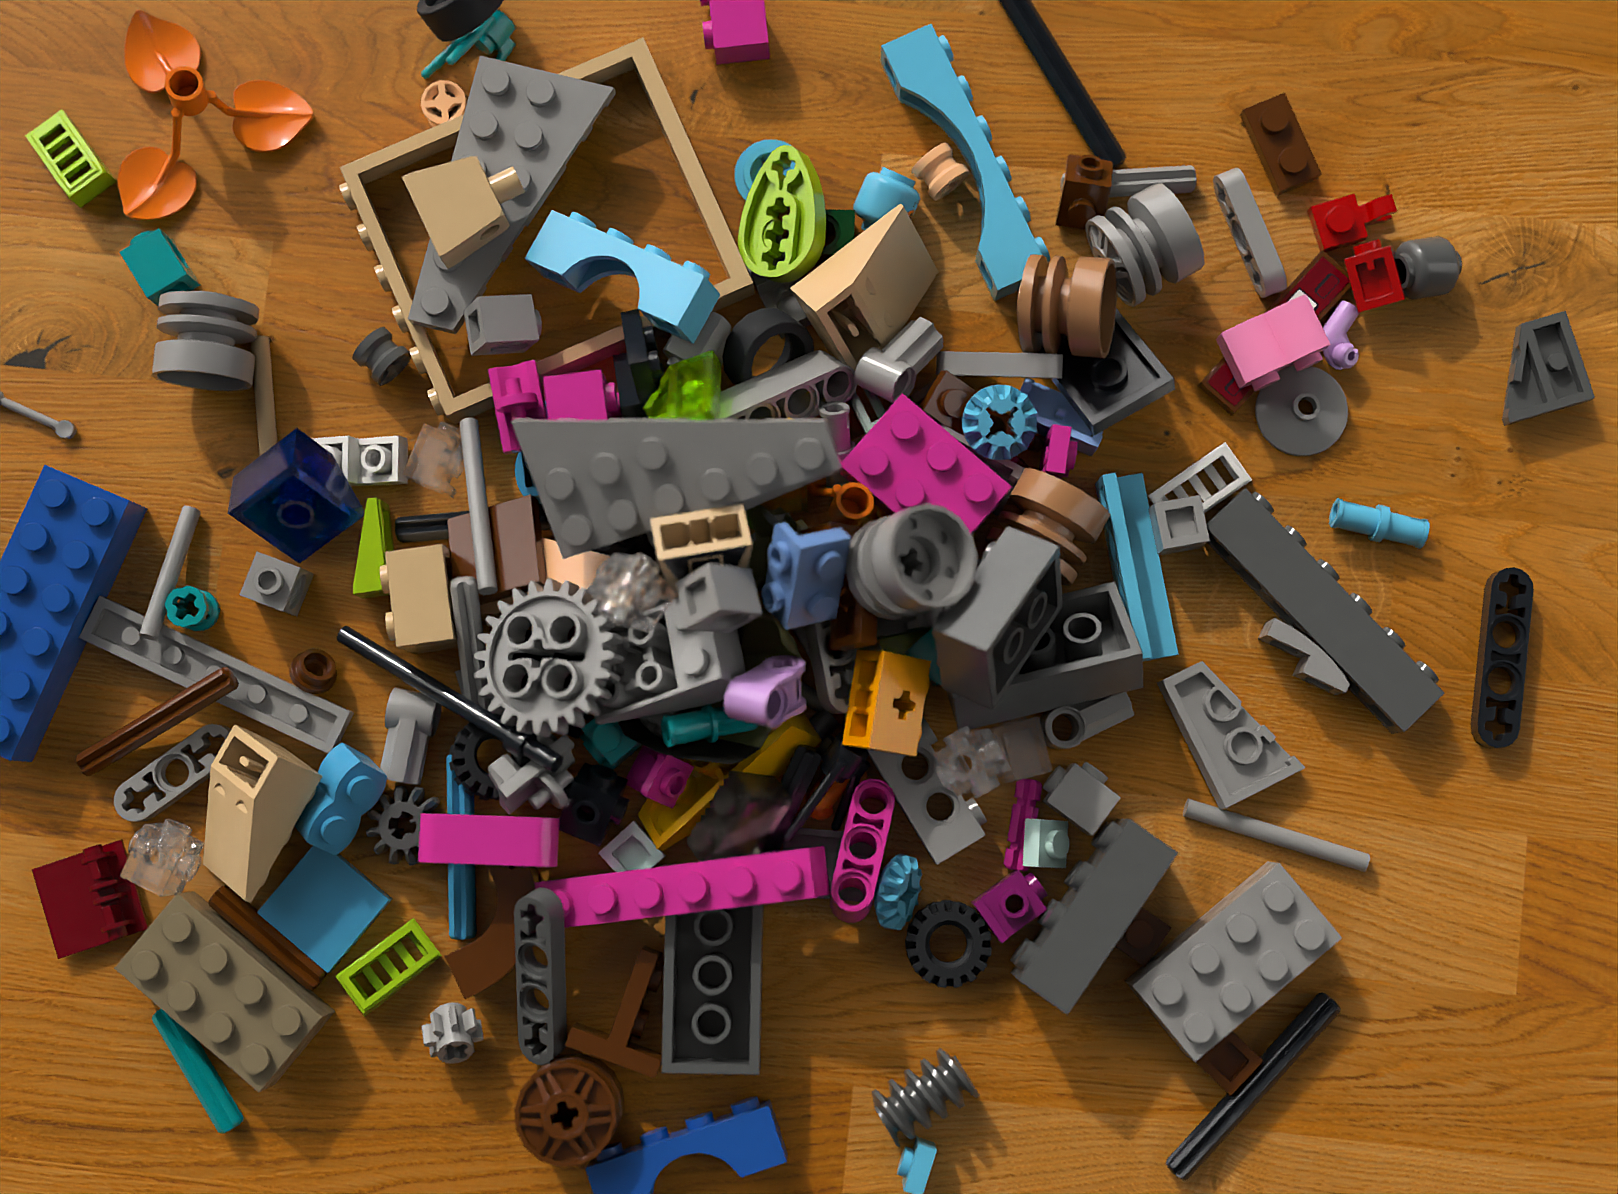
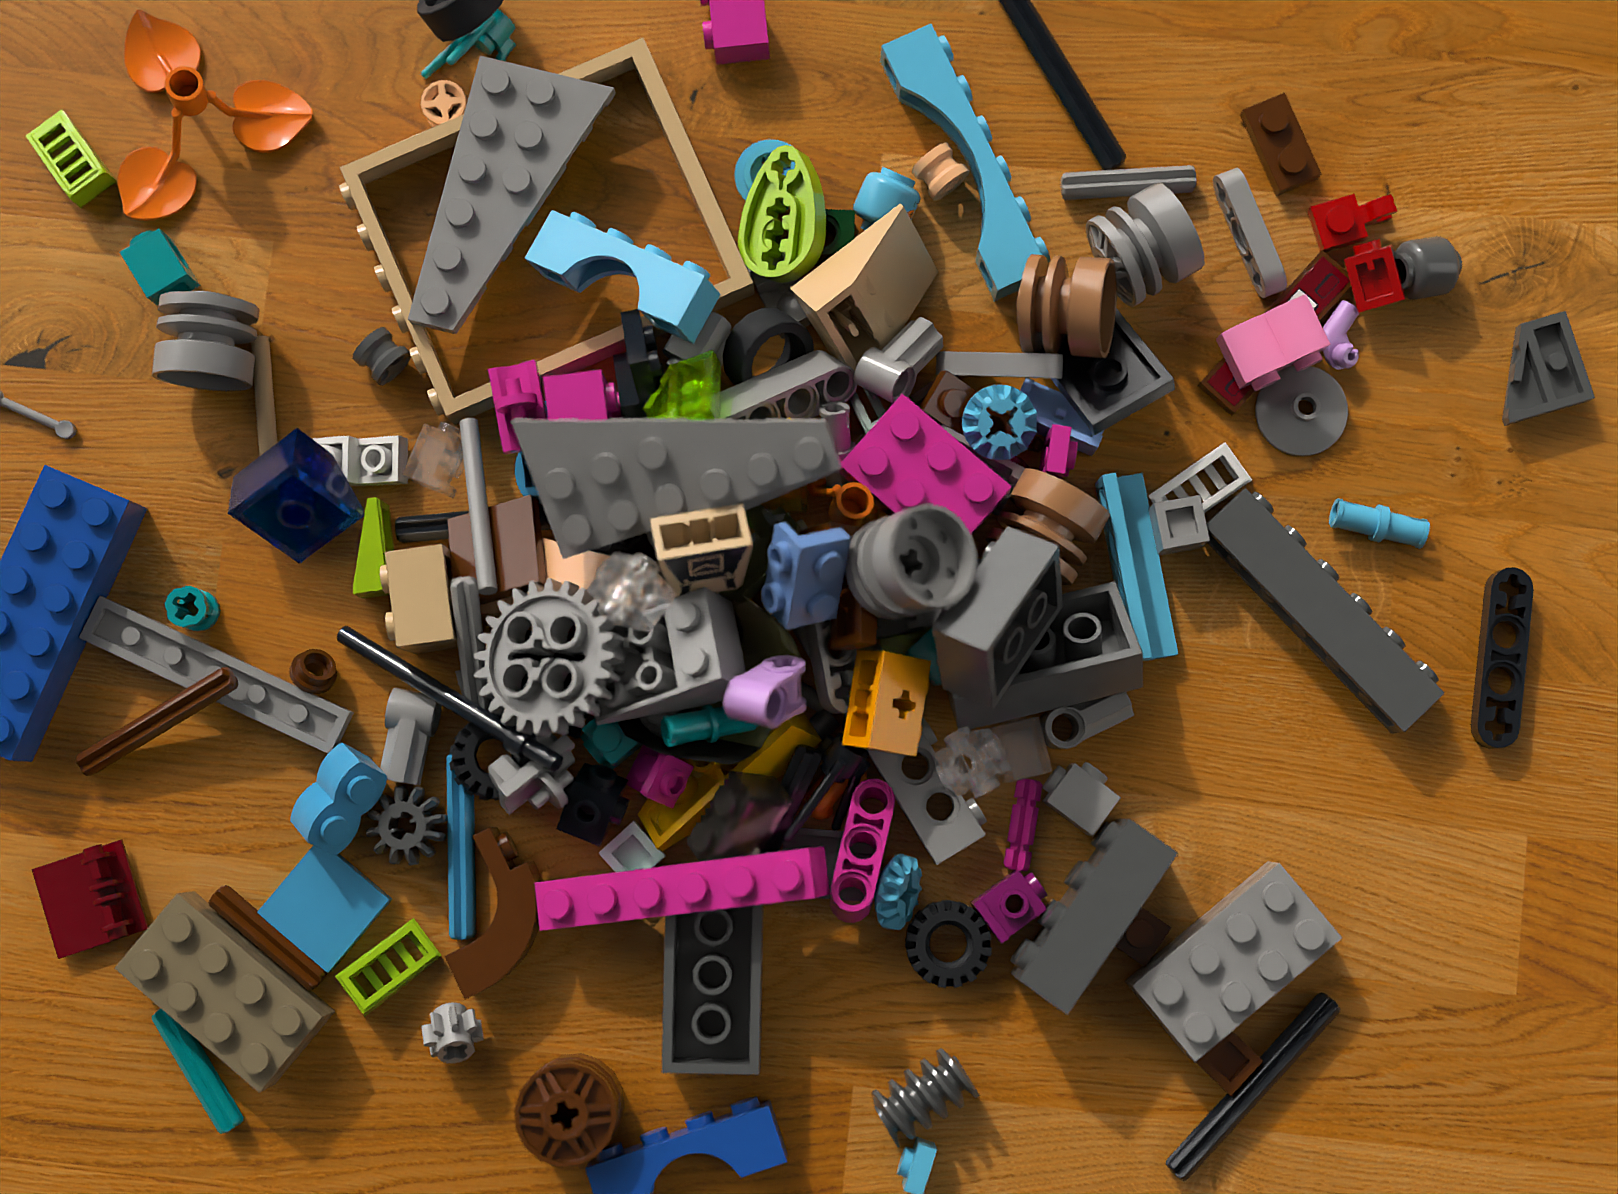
(141, 783): light grey beam -> none
(163, 857): clear brick -> none
(169, 572): light grey bar -> none
(252, 808): tan slope -> none
(276, 584): light grey brick -> none
(462, 205): tan torso -> none
(488, 840): dark pink beam -> none
(502, 324): light grey brick -> none
(534, 975): dark grey beam -> none
(628, 1022): reddish brown bracket -> none
(718, 598): light grey brick -> none
(1045, 843): light aqua plate -> none
(1084, 190): reddish brown bracket -> none
(1225, 740): light grey wing -> none
(1276, 835): light grey bar -> none
(1314, 664): light grey slope -> none

